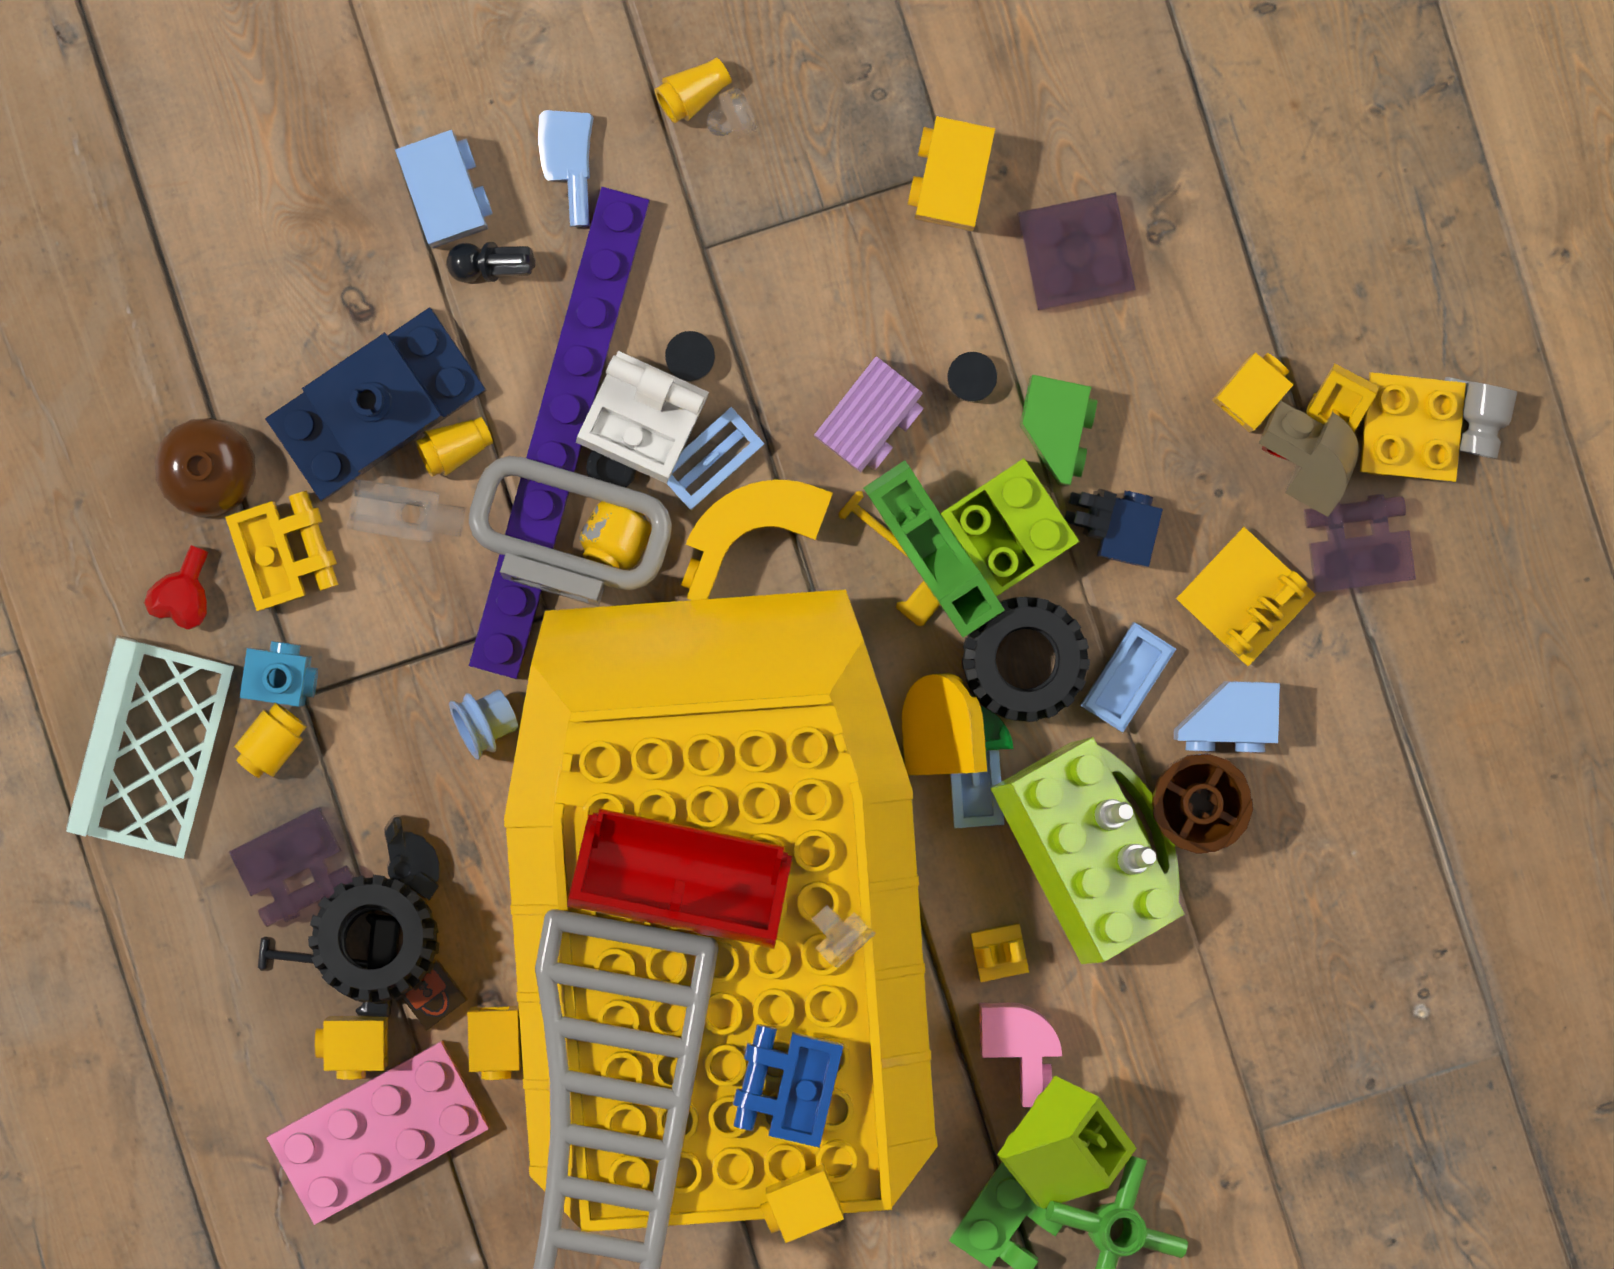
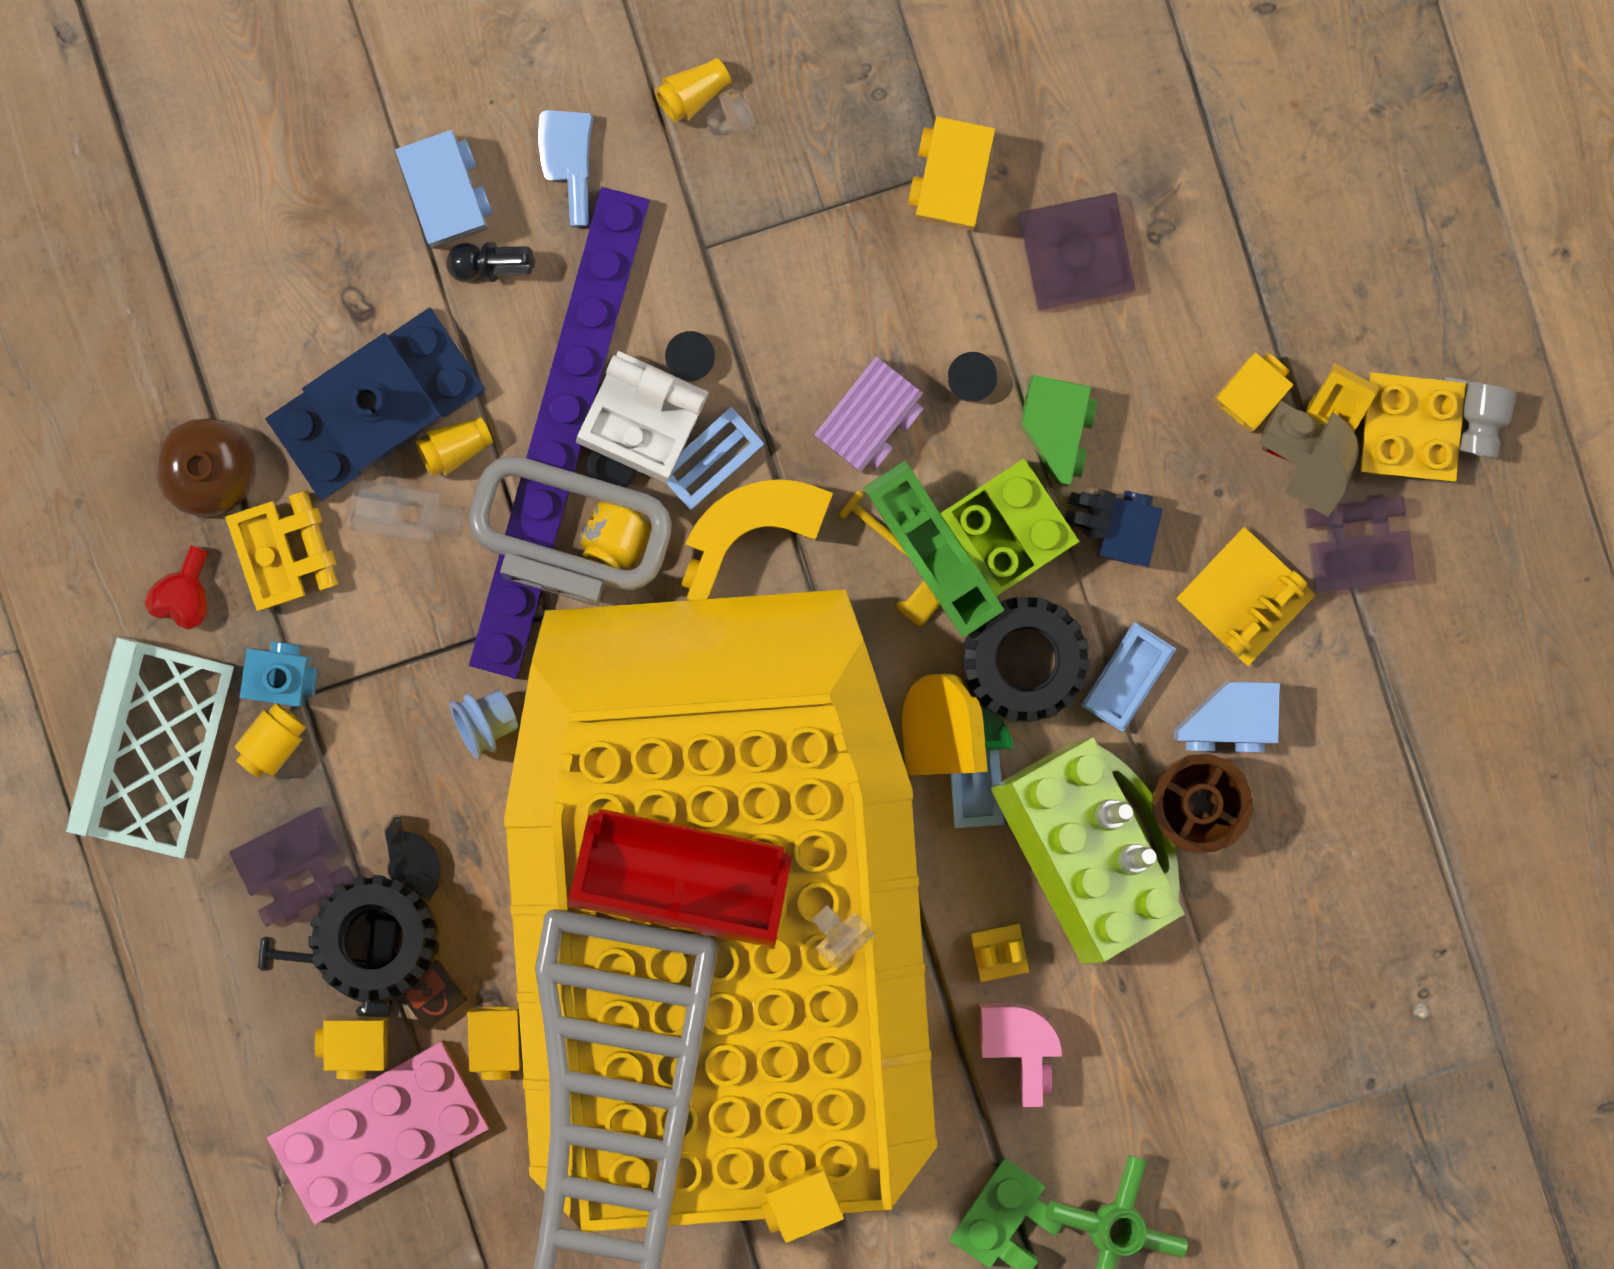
(804, 1089): blue plate -> none
(1066, 1145): lime slope -> none

